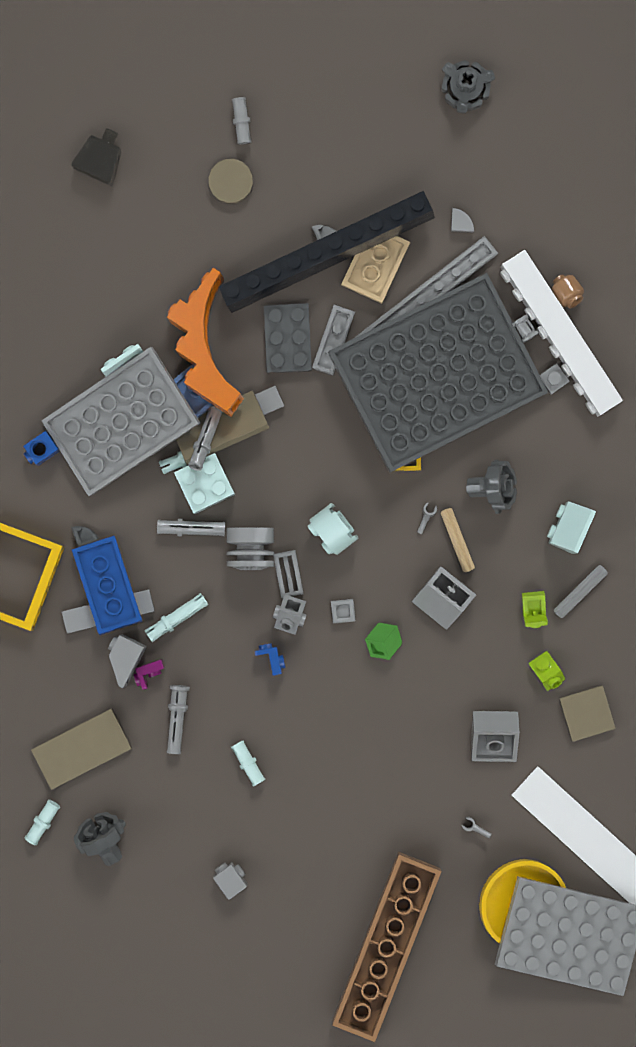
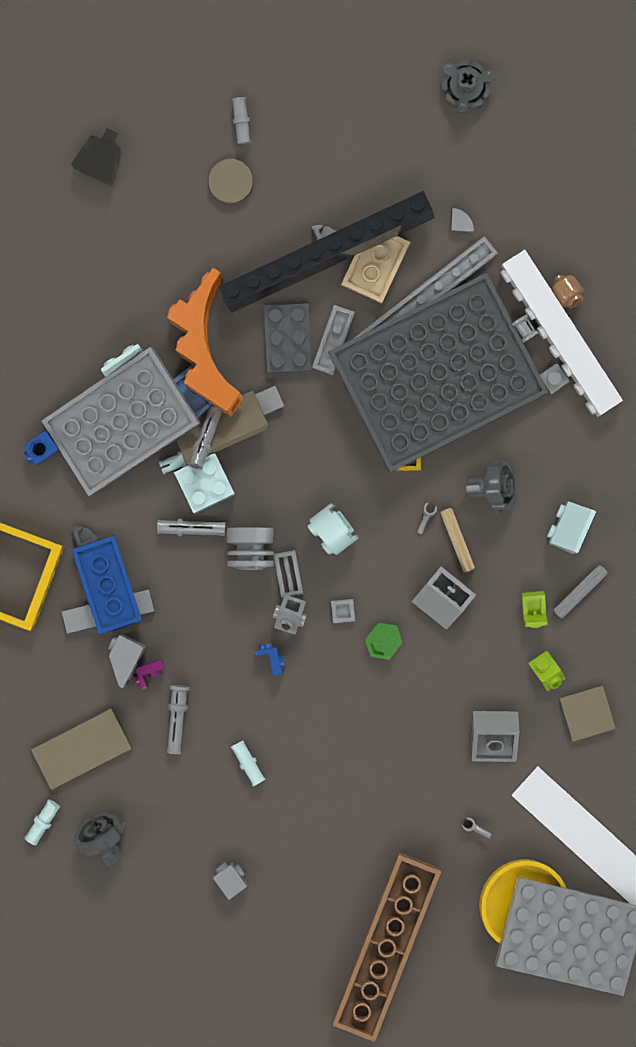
(179, 615): light aqua pin -> none

